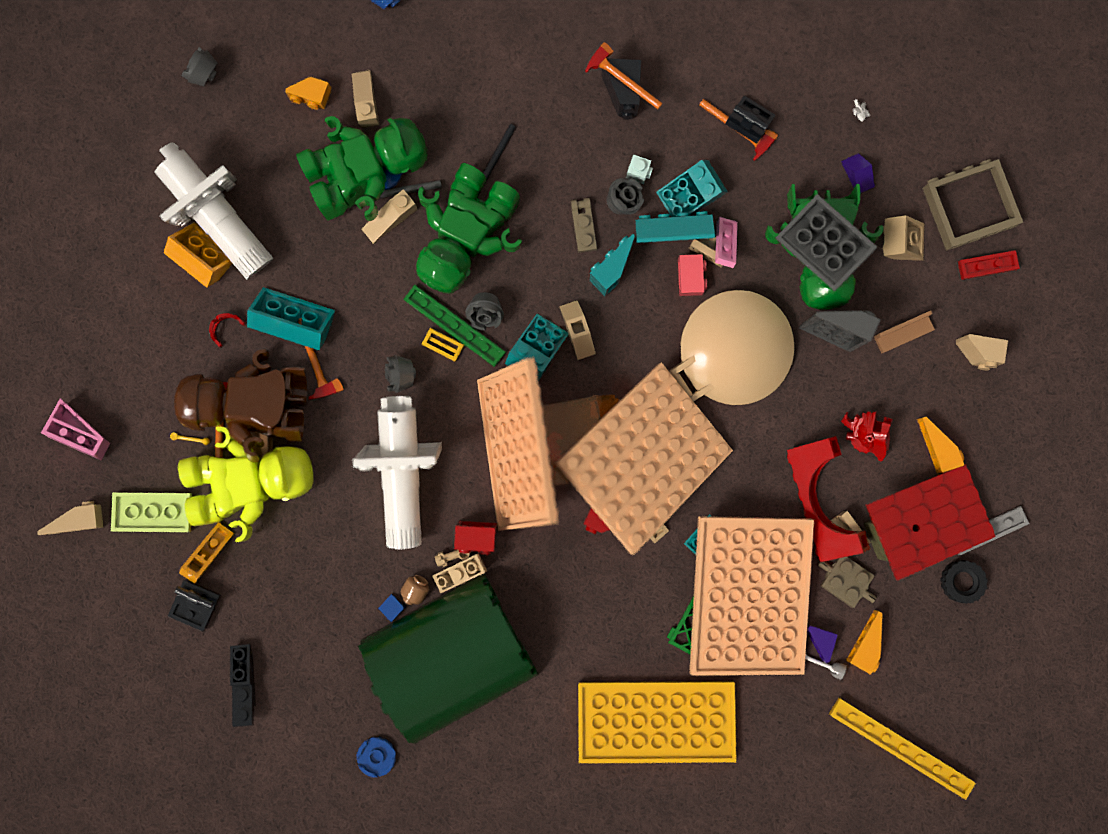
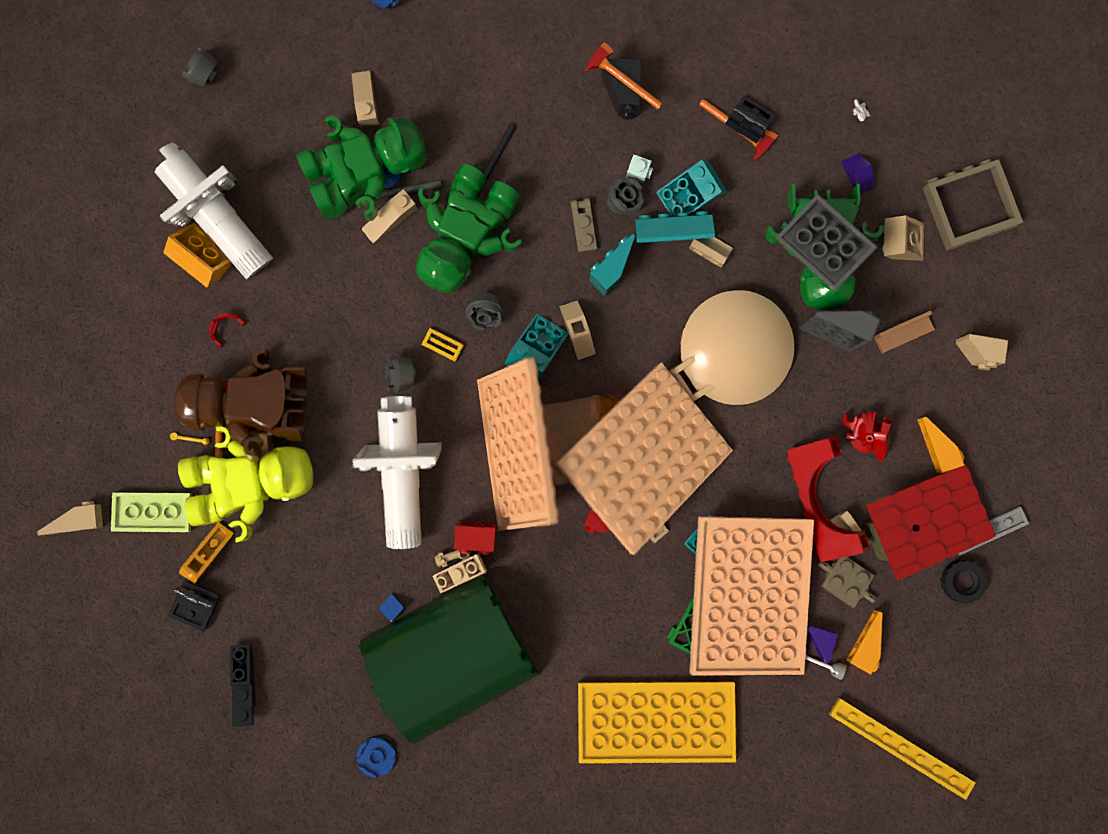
(73, 431): bright pink wedge -> none
(280, 315): teal slope -> none
(310, 91): light orange slope -> none
(324, 388): orange piece -> none
(414, 590): medium nougat head -> none
(454, 325): green tile -> none
(691, 275): coral piece -> none
(726, 242): bright pink plate -> none
(988, 265): red plate -> none

